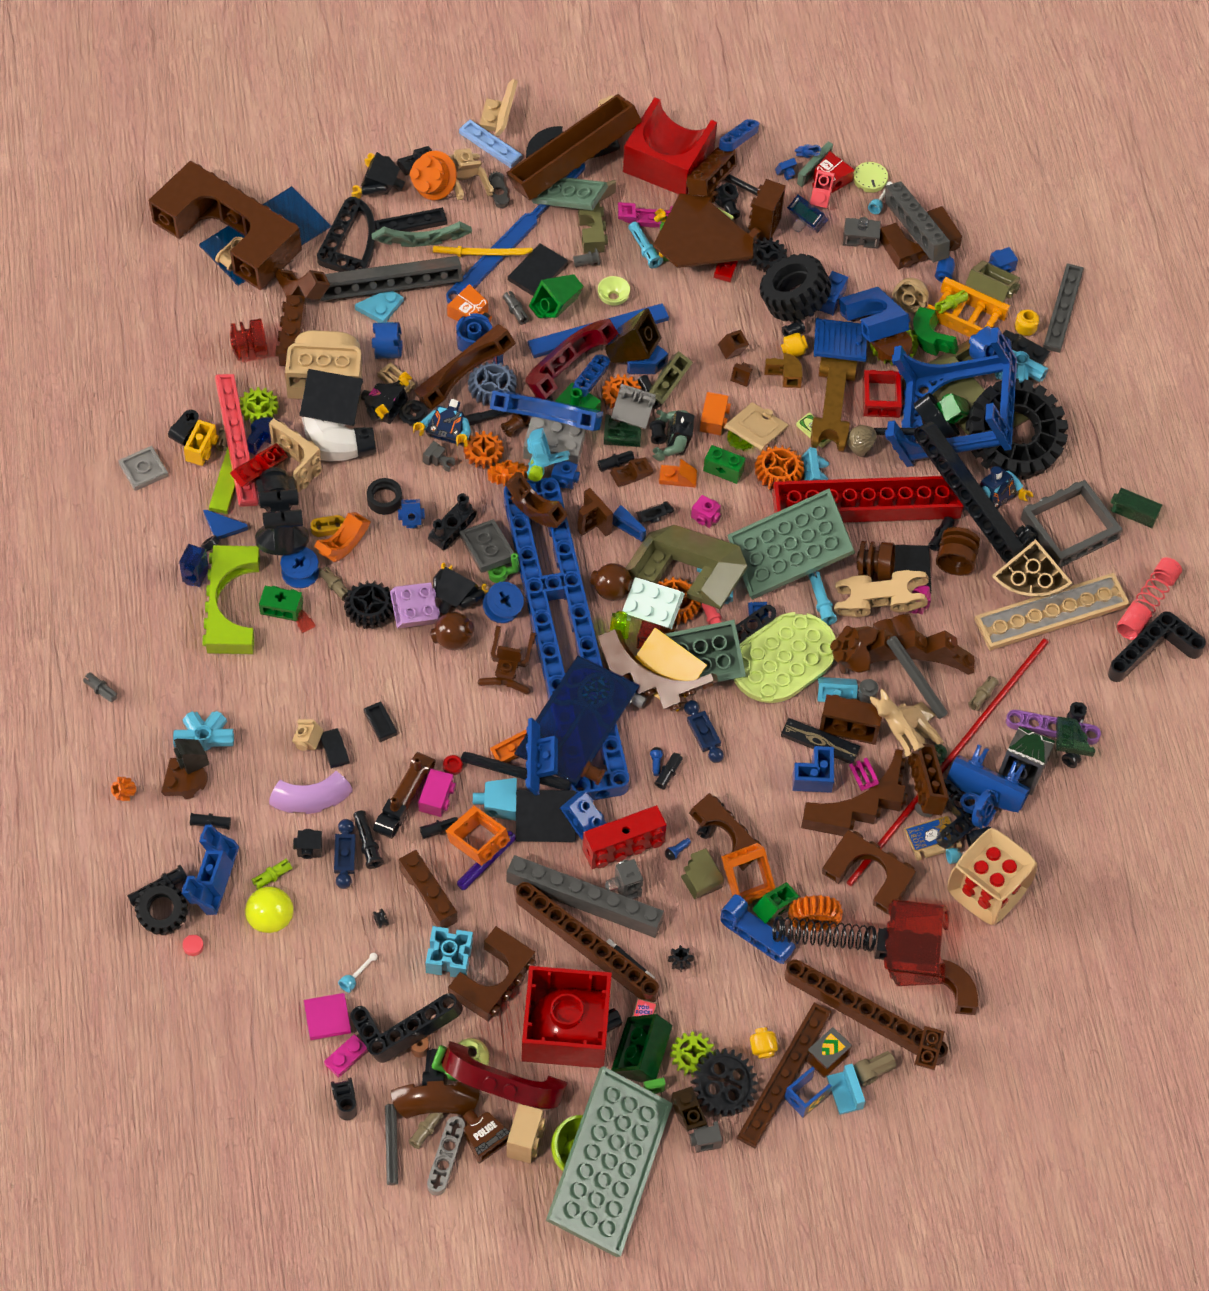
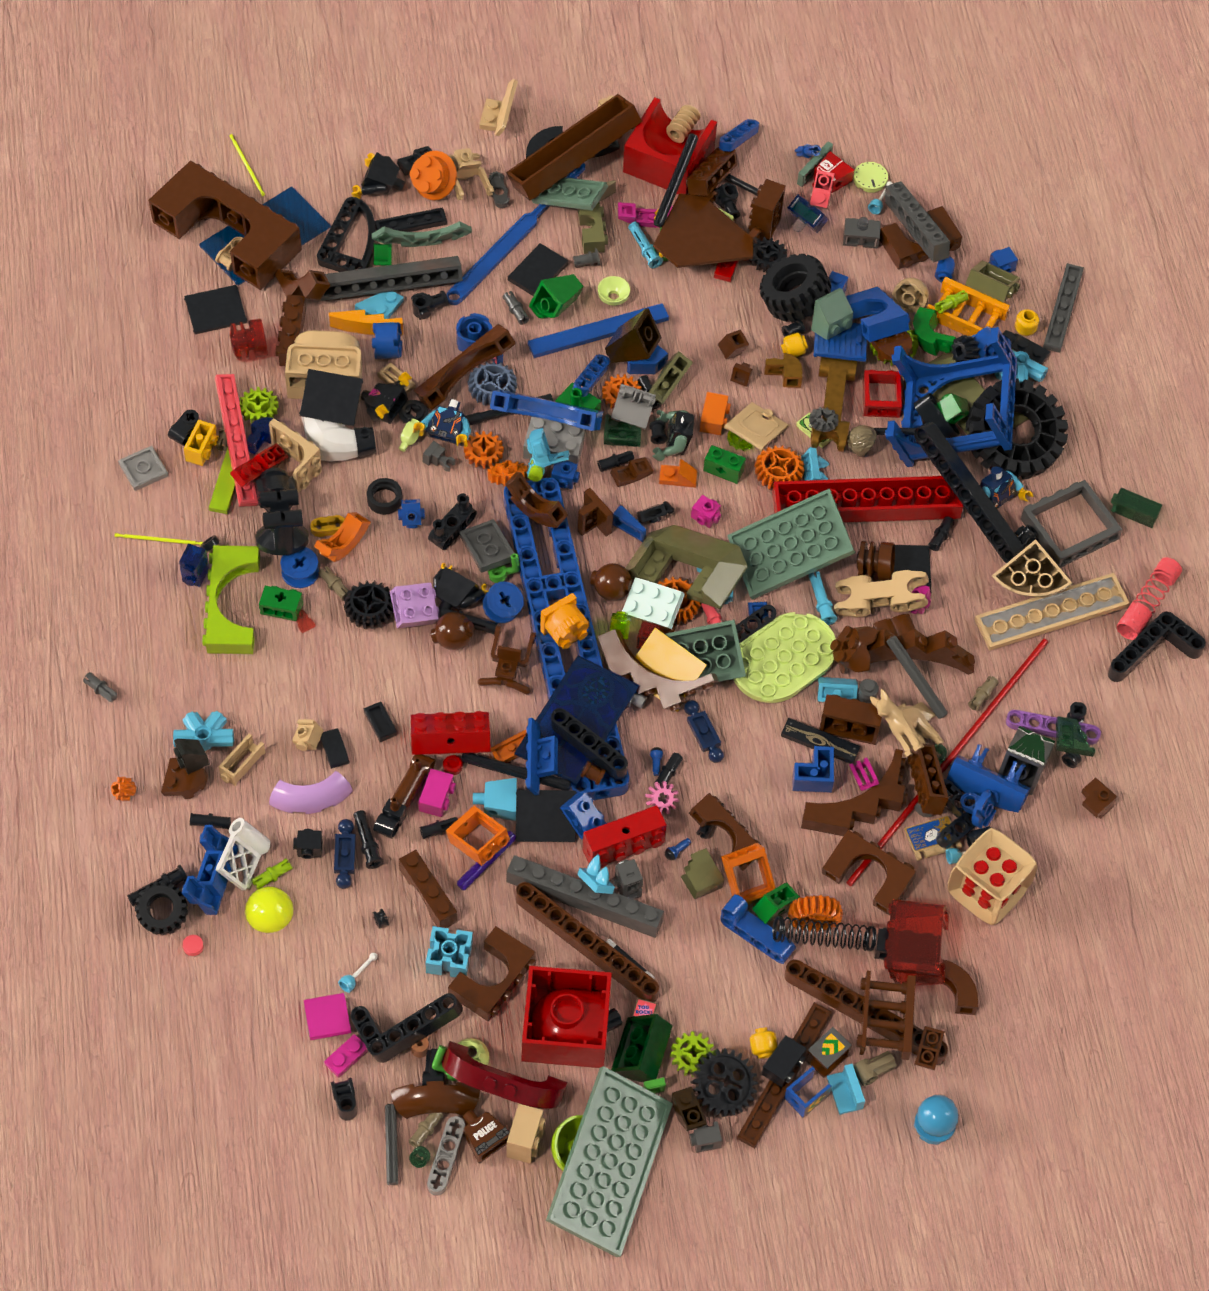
(158, 539): none -> neon yellow piece
(215, 309): none -> black piece
(223, 526): blue tile -> none
(236, 755): none -> tan window
(247, 165): none -> neon yellow piece
(247, 839): none -> white piece
(358, 322): none -> light orange slope
(382, 254): none -> green panel
(407, 436): none -> yellowish green plant
(422, 1152): none -> clear green bush
(425, 304): none -> black connector
(450, 733): none -> red brick
(467, 303): orange torso -> none
(479, 624): none -> black pin
(480, 251): yellow sword -> none
(490, 144): light blue tile -> none
(514, 424): reddish brown connector -> none
(542, 375): dark red arch -> none
(564, 622): none -> light orange piece
(592, 751): none -> black beam
(595, 878): none -> medium azure tile
(663, 789): none -> bright pink gear
(675, 180): none -> black axle
(683, 123): none -> tan piece
(686, 958): black gear -> none
(784, 1061): none -> black brick
(786, 168): blue tile -> none
(819, 424): none -> dark grey gear
(832, 314): none -> sand green slope
(905, 1007): none -> reddish brown fence
(936, 1119): none -> dark azure tile
(958, 551): reddish brown wheel -> none
(965, 348): none -> black gear
(1098, 798): none -> reddish brown brick

